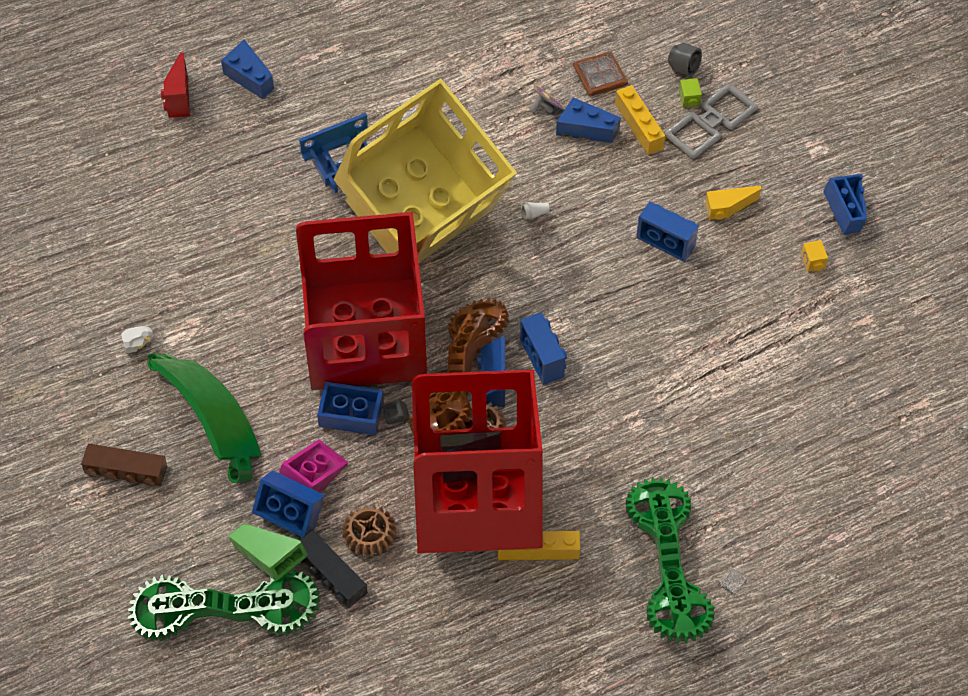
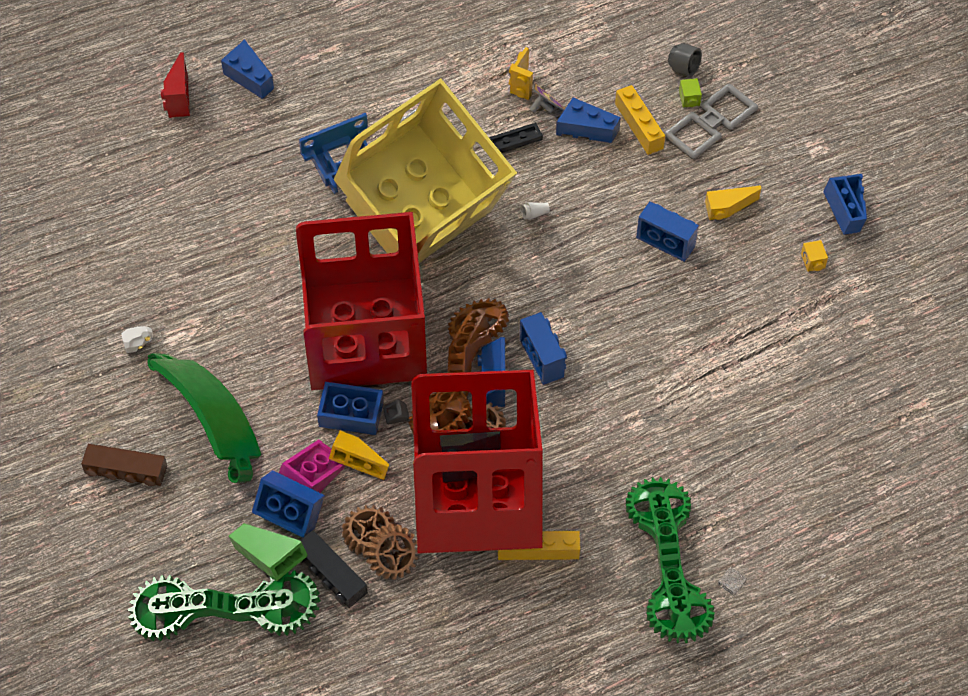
(358, 455): none -> yellow slope
(393, 560): none -> medium nougat gear
(517, 137): none -> black plate
(520, 77): none -> yellow bracket
(600, 73): clear piece -> none

